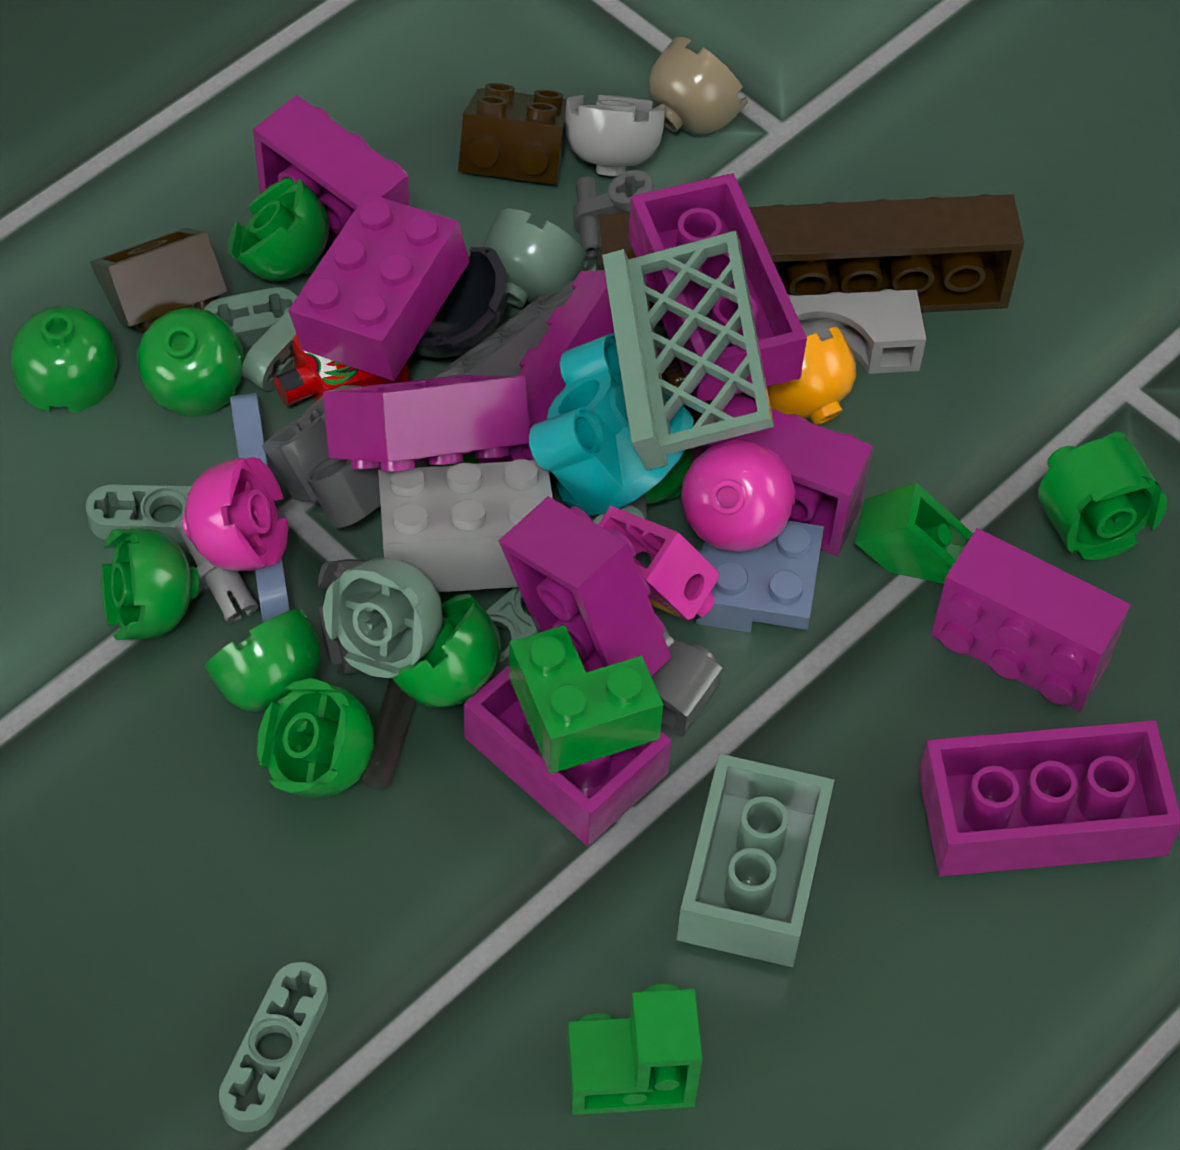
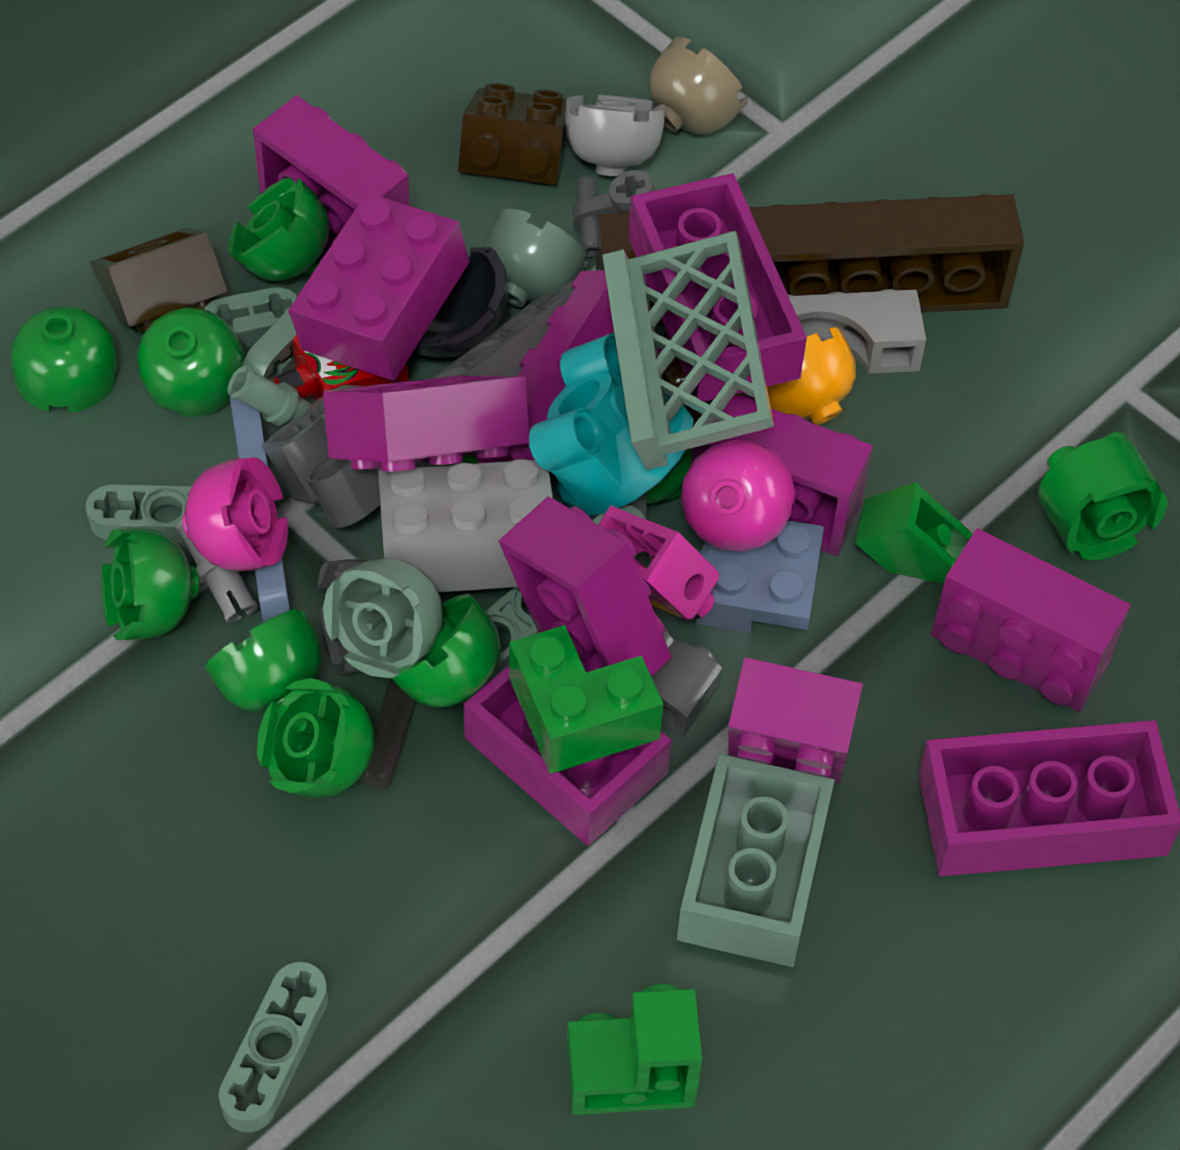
(277, 402): none -> sand green pin
(793, 718): none -> magenta brick

